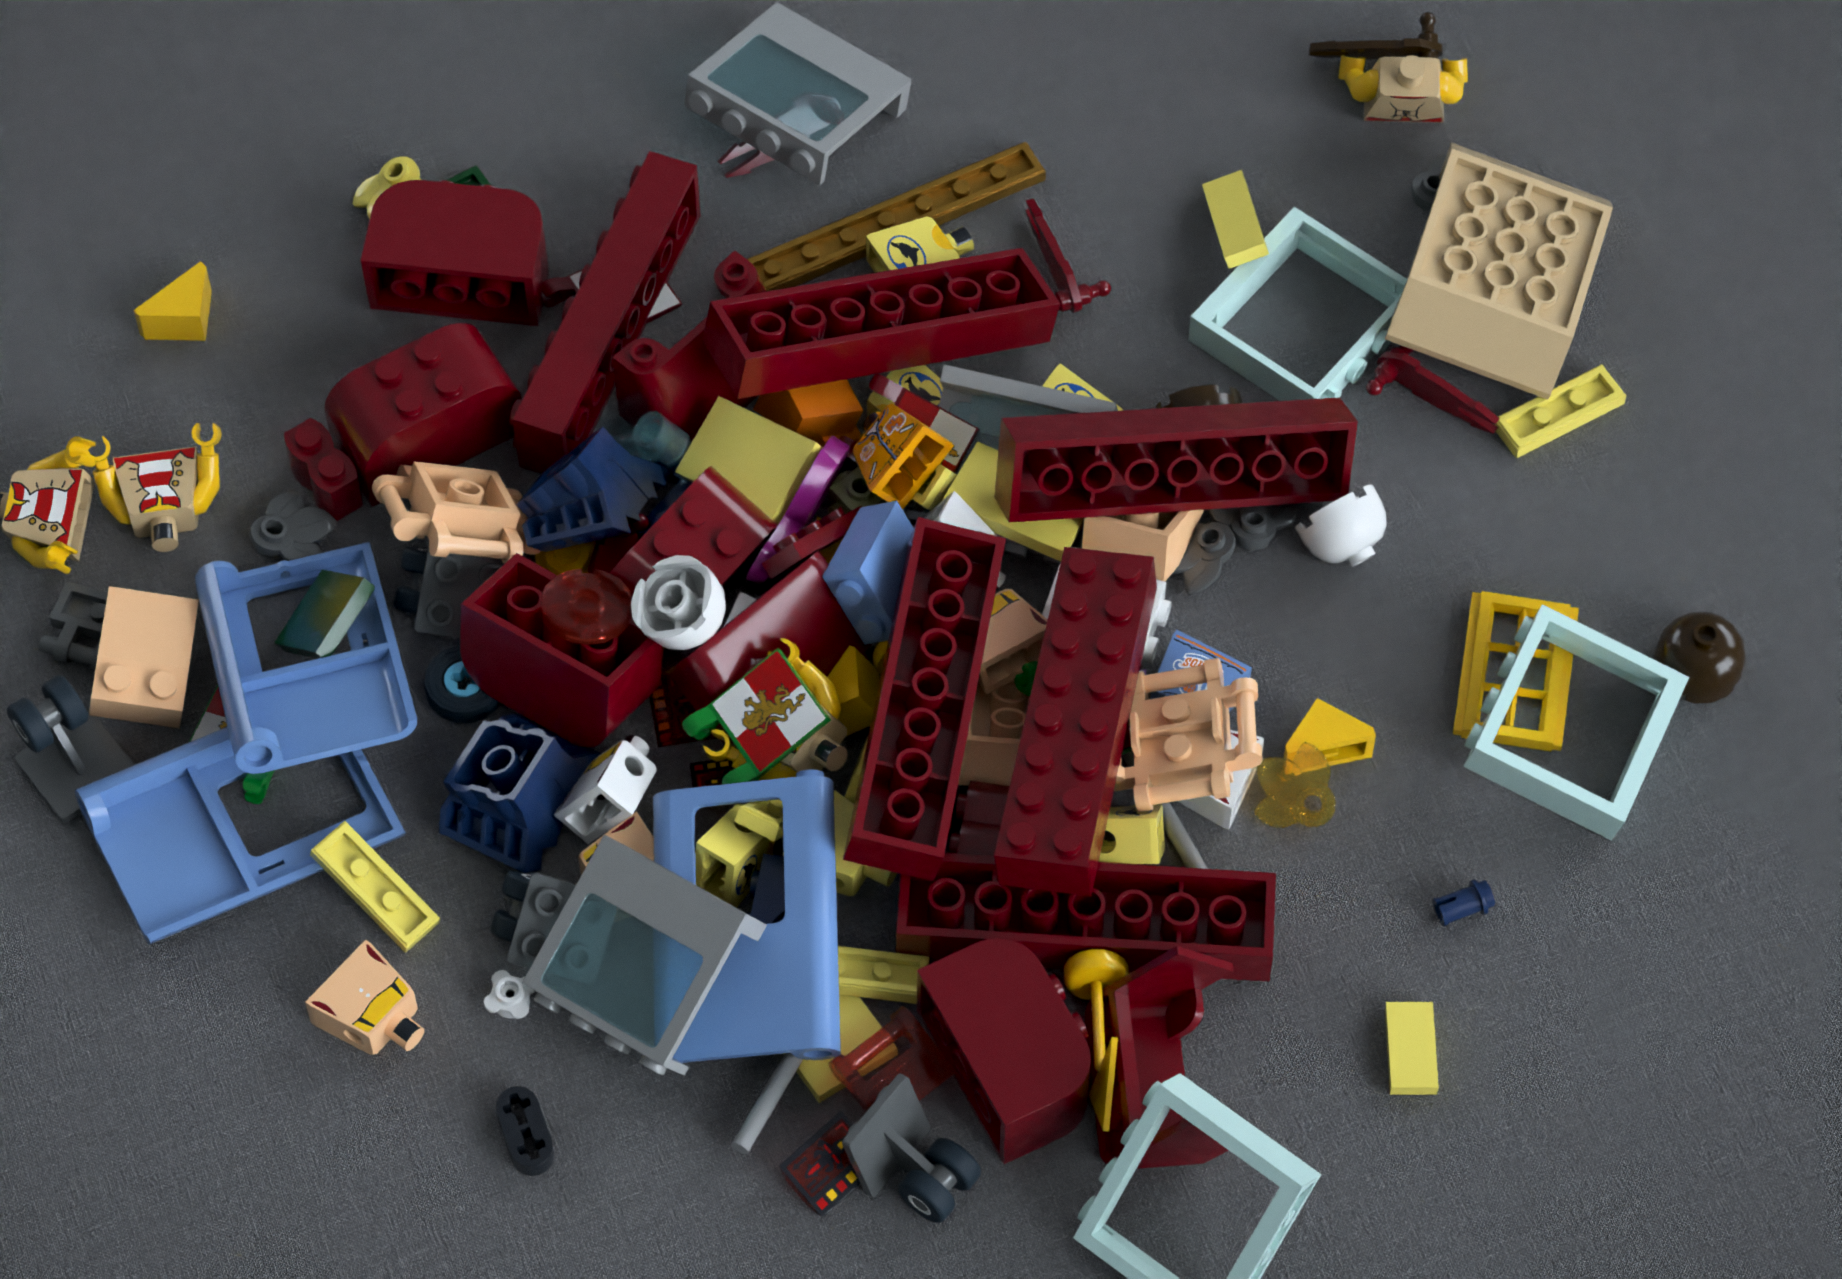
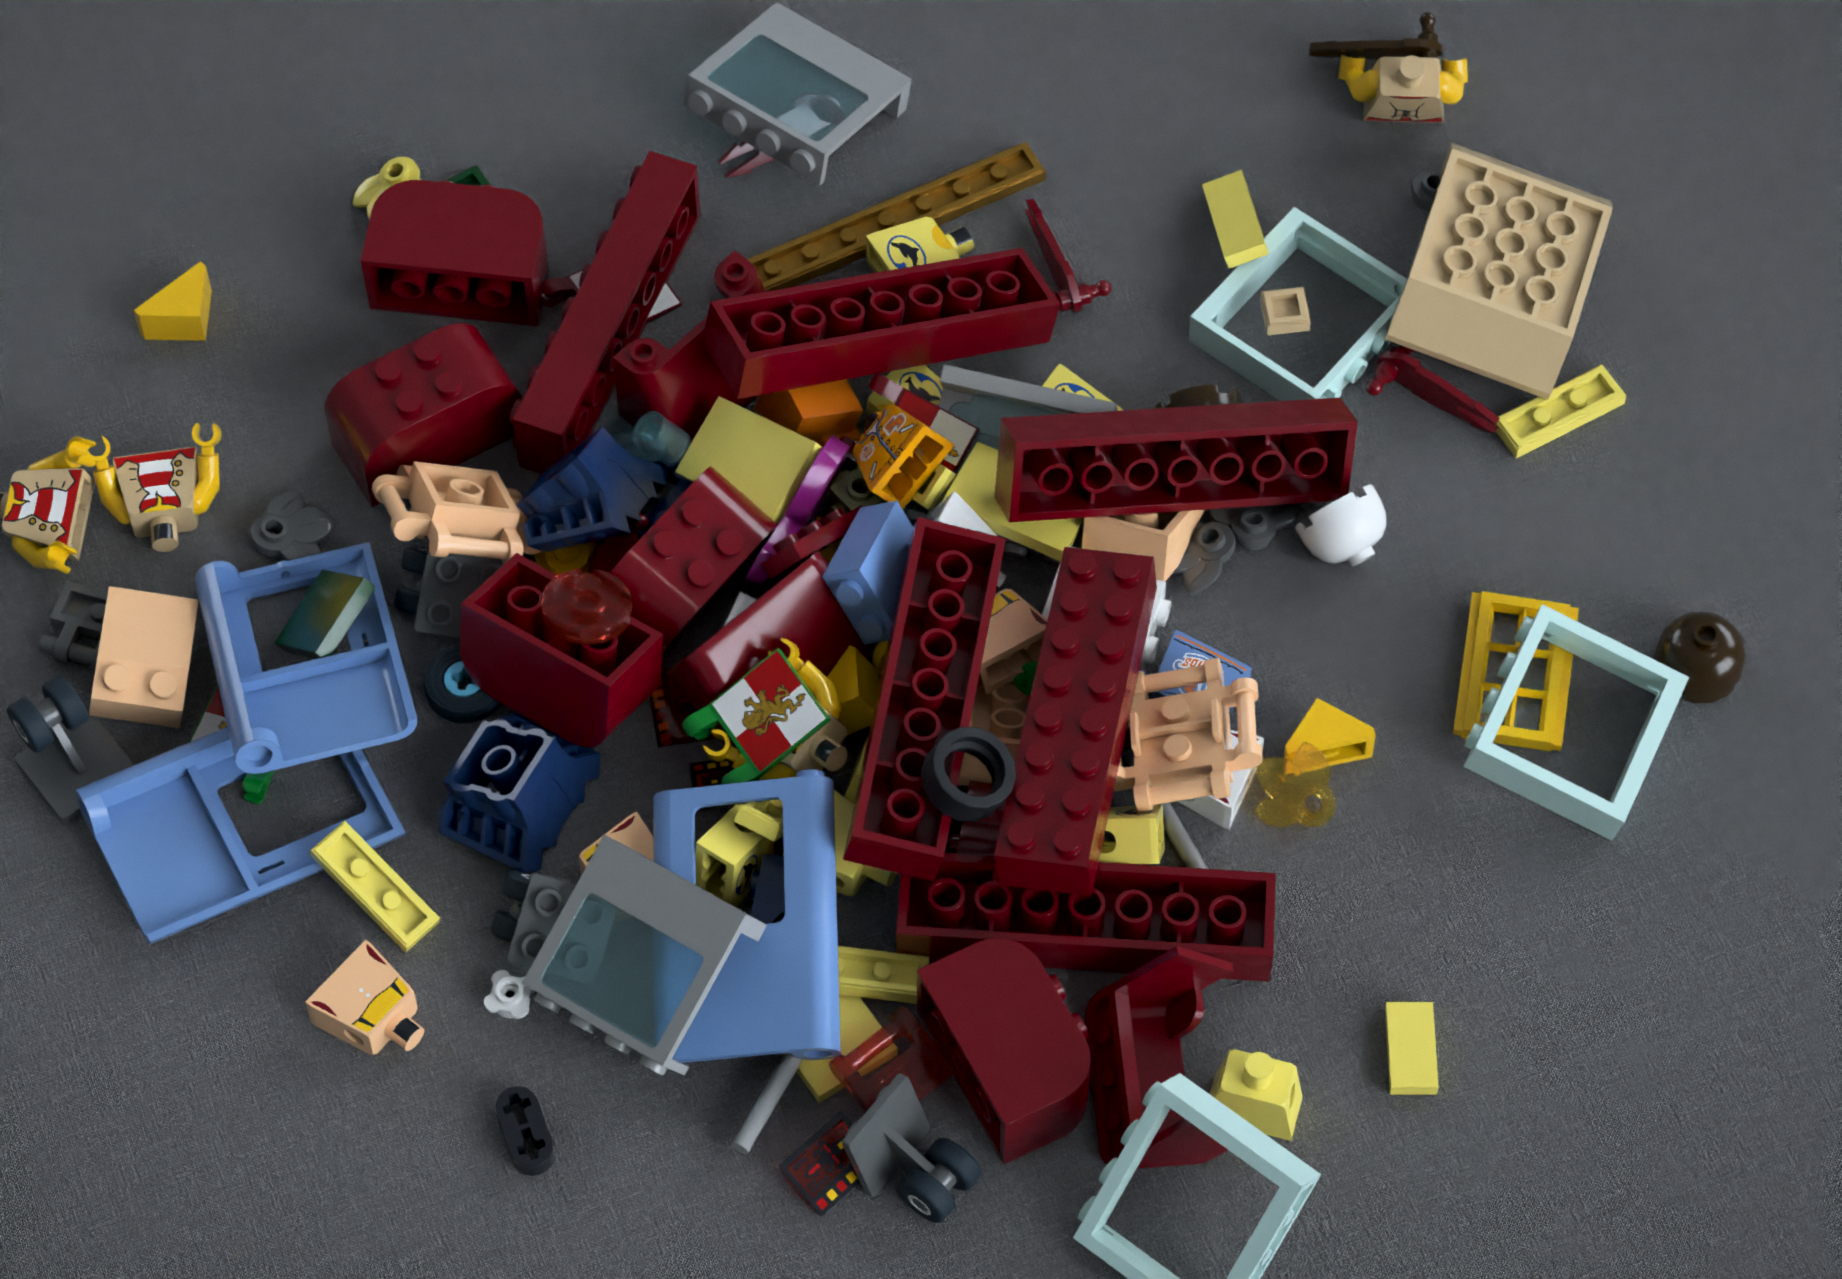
(323, 468): dark red brick -> none
(618, 775): white torso -> none
(679, 603): white cylinder -> none
(990, 752): none -> black tyre
(1085, 978): yellow piece -> none
(1260, 1091): none -> light yellow torso
(1285, 311): none -> tan tile
(1464, 902): dark blue pin -> none

